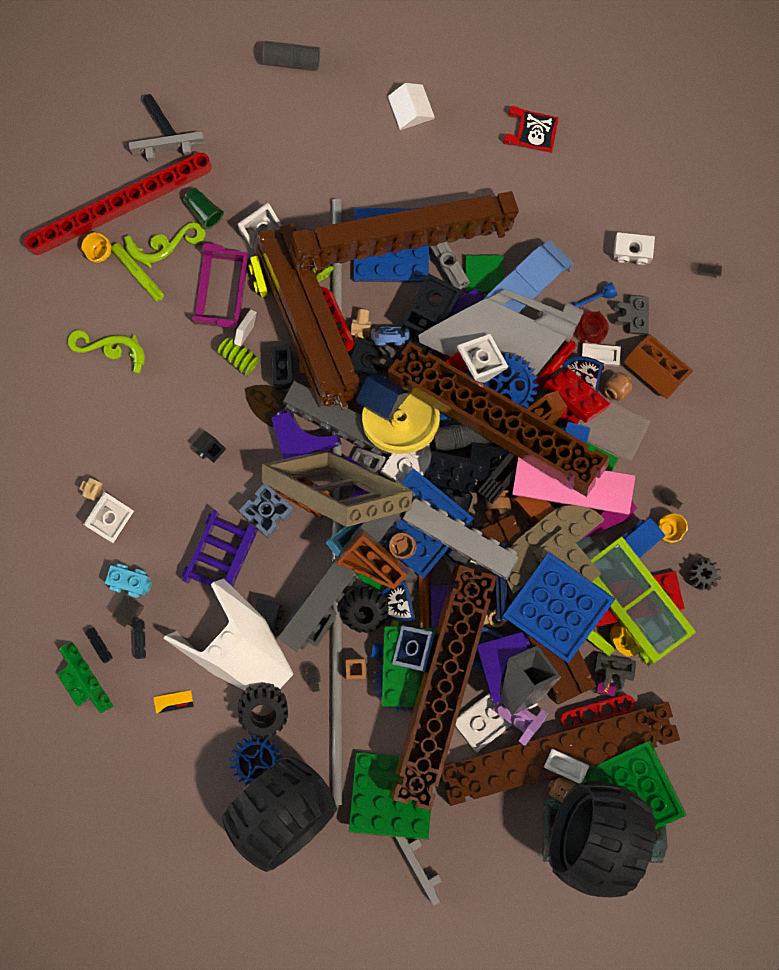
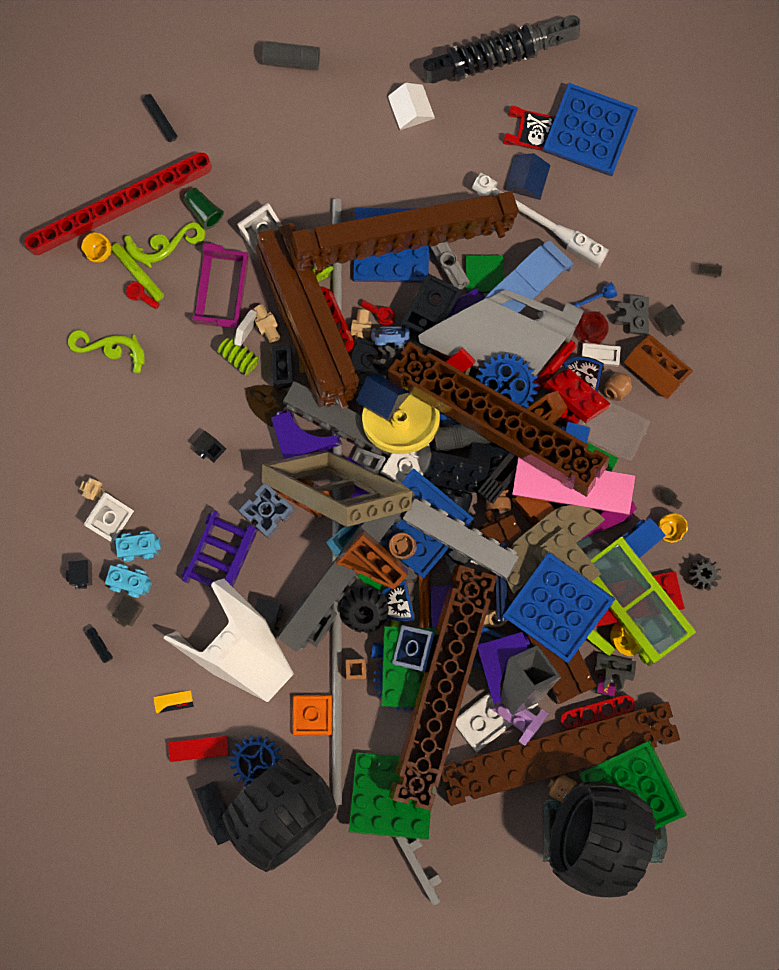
(79, 574): none -> black brick
(81, 681): green bracket -> none
(135, 292): none -> red plate
(139, 639): black axle -> none
(143, 545): none -> medium azure brick
(169, 143): light grey hinge -> none
(198, 748): none -> red tile
(214, 808): none -> black brick
(255, 269): neon yellow plate -> none
(262, 696): black tyre -> none
(266, 323): none -> tan axle
(312, 677): clear smoke cylinder -> none
(312, 715): none -> orange tile
(385, 316): none -> red plate
(483, 358): white slope -> none
(500, 48): none -> black piece
(528, 175): none -> dark blue slope
(566, 766): white tile -> none
(576, 242): none -> white bar
(590, 129): none -> blue plate
(643, 243): white brick -> none
(669, 321): none -> clear smoke brick

